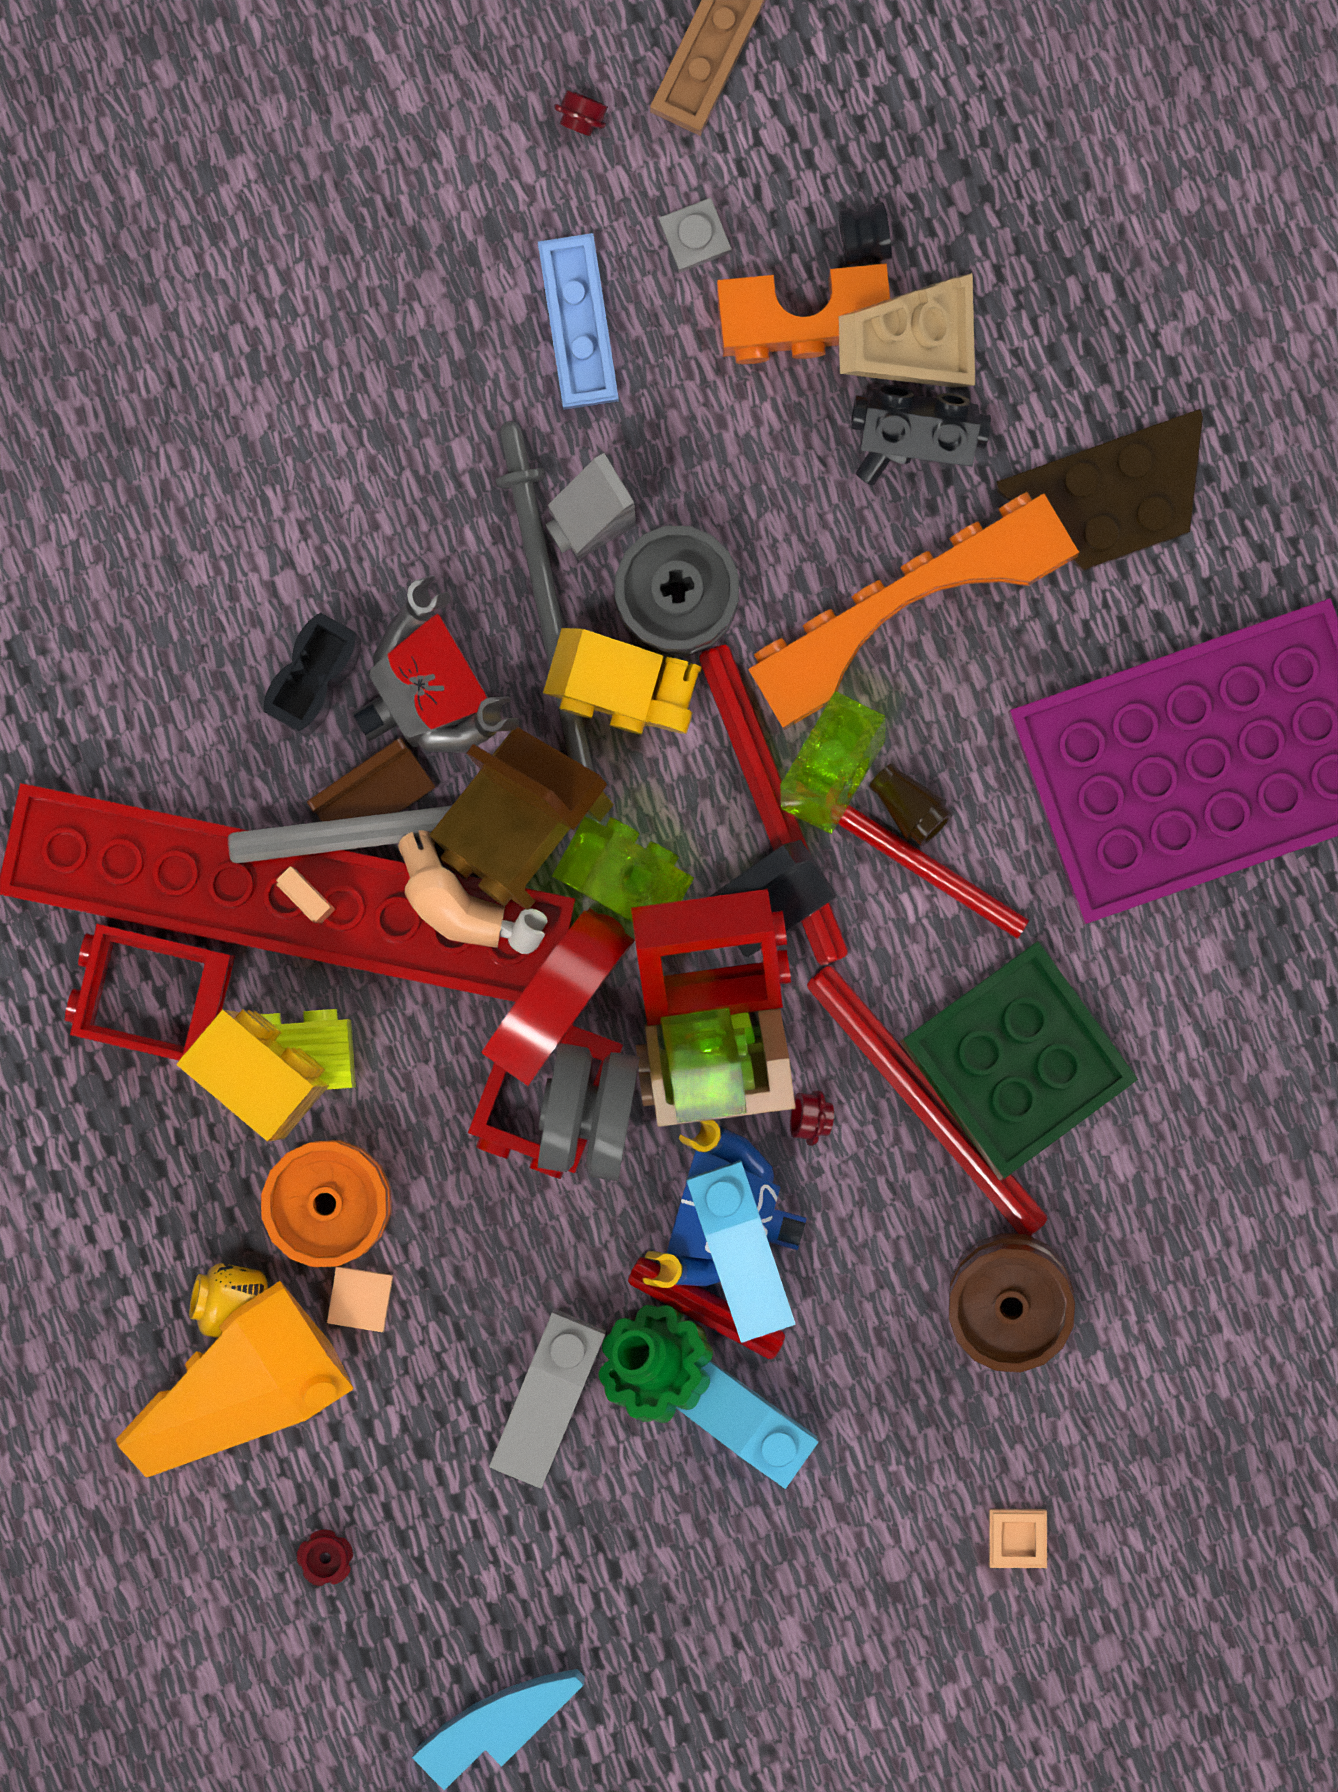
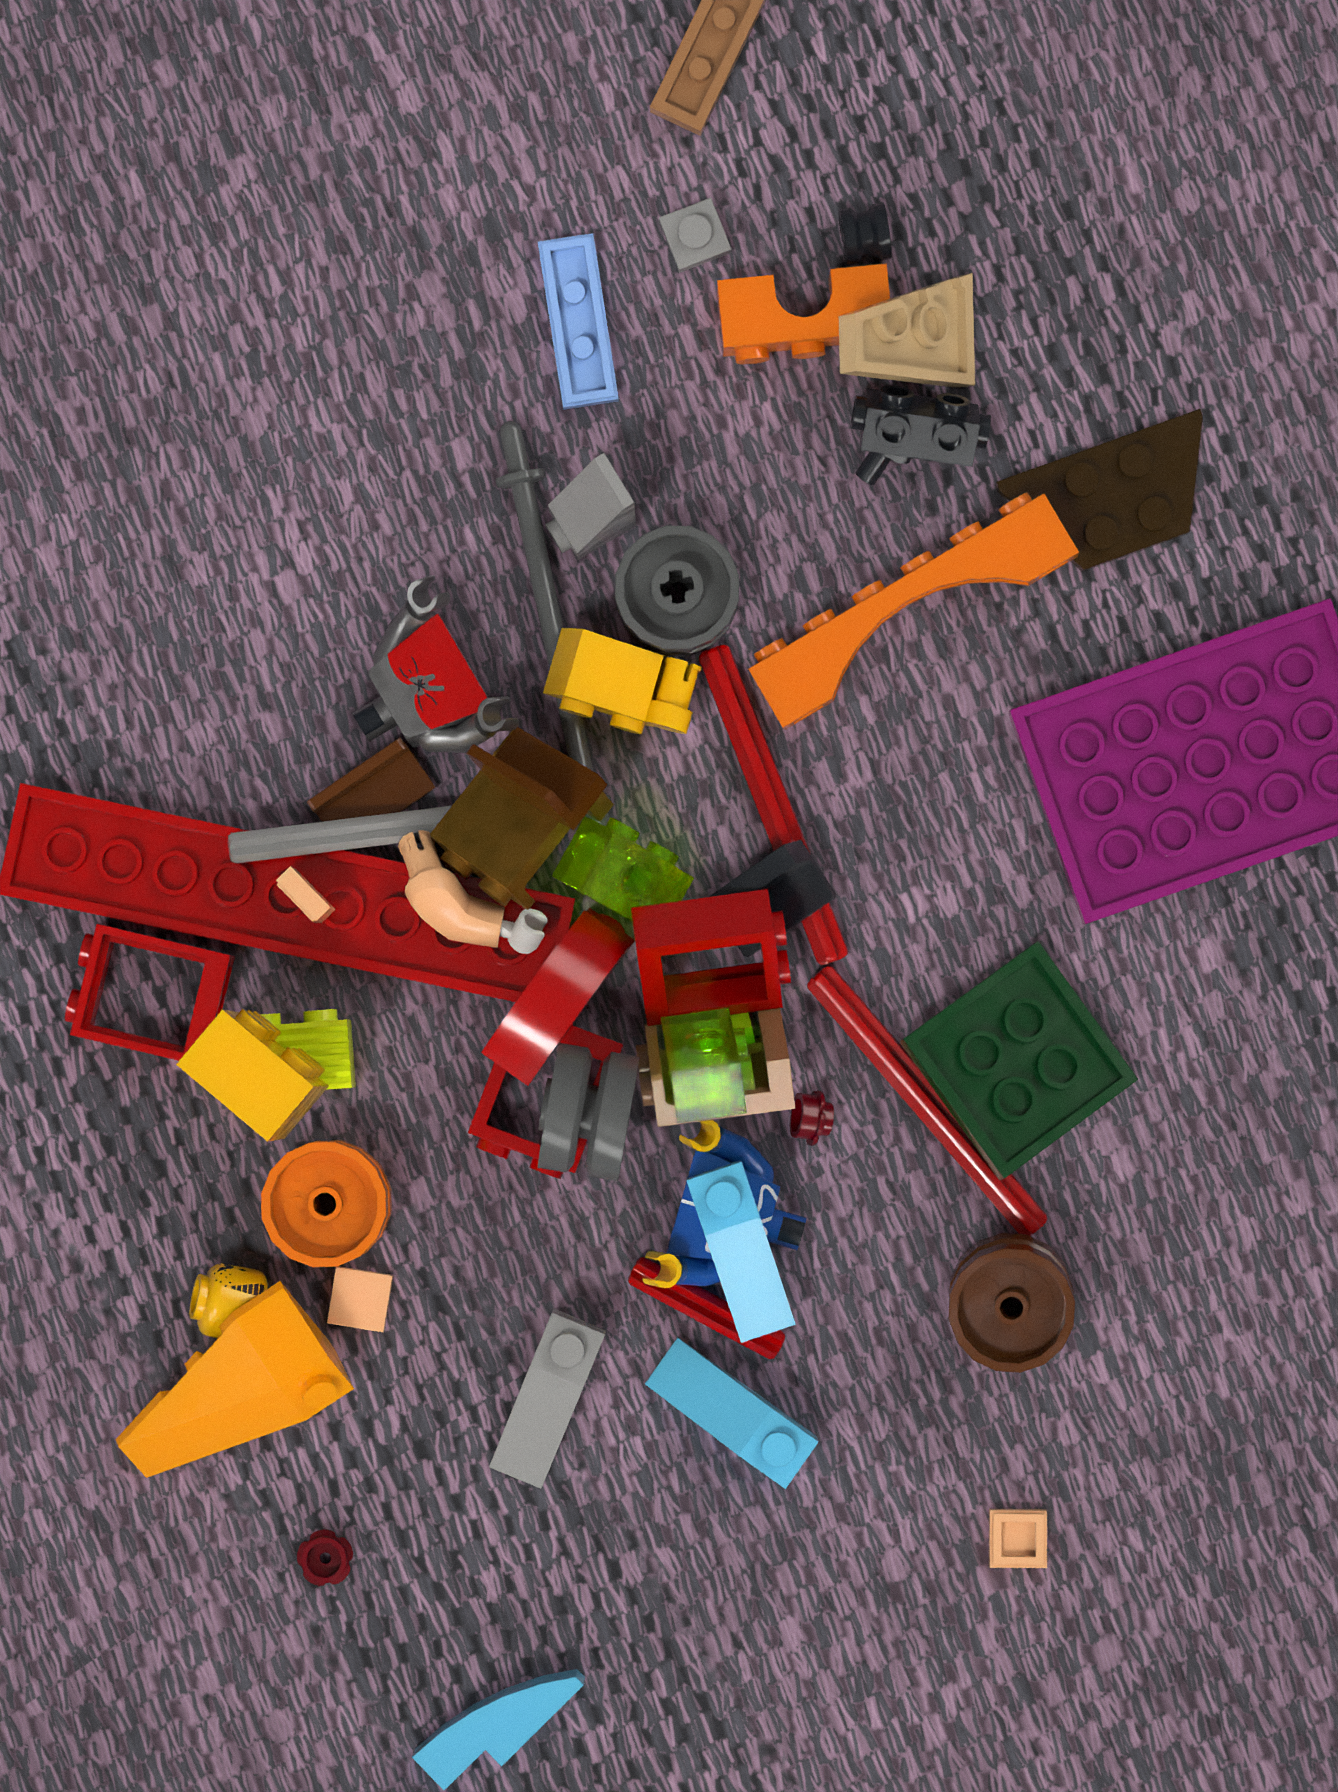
(320, 661): black brick -> none
(581, 113): dark red plate -> none
(655, 1363): green plant -> none
(833, 762): clear neon green brick -> none
(911, 805): dark brown cone -> none
(933, 872): red bar -> none

